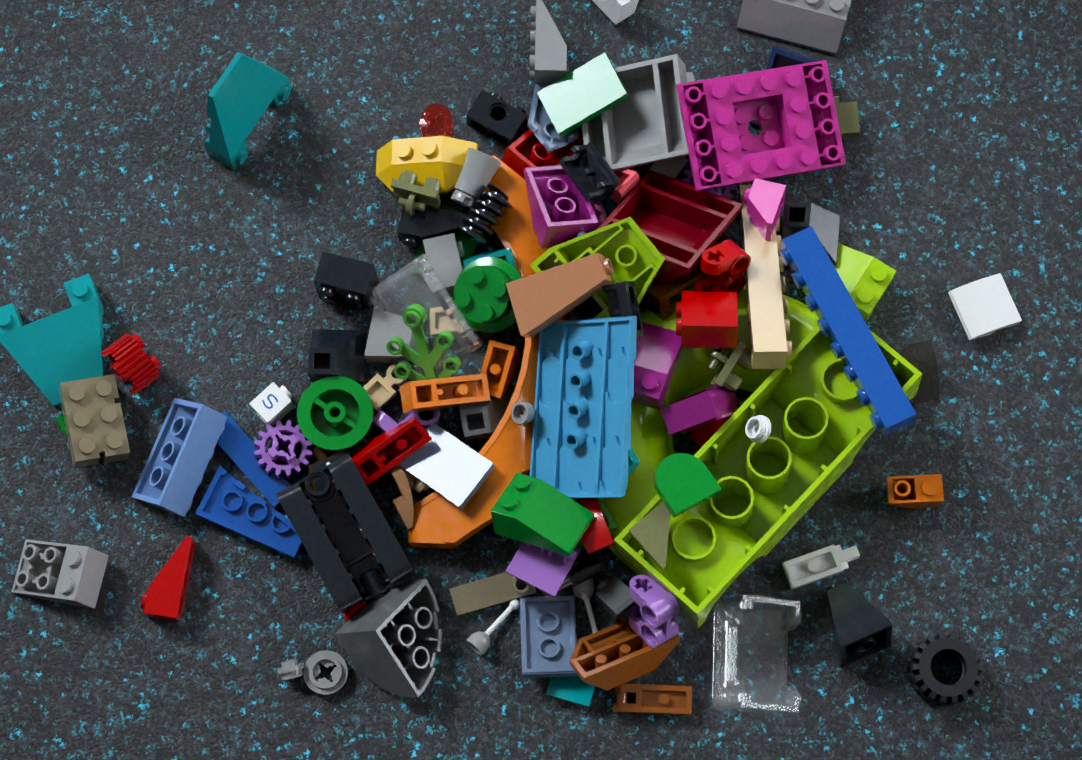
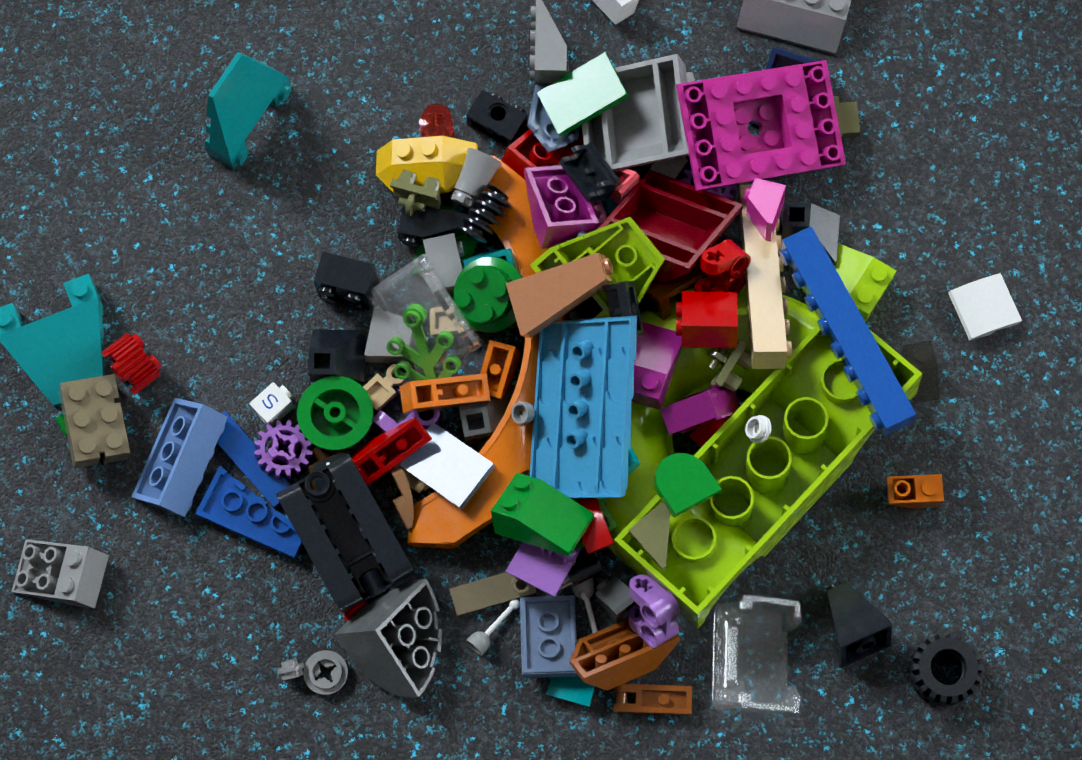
(169, 587): red slope -> none
(818, 565): white hinge -> none

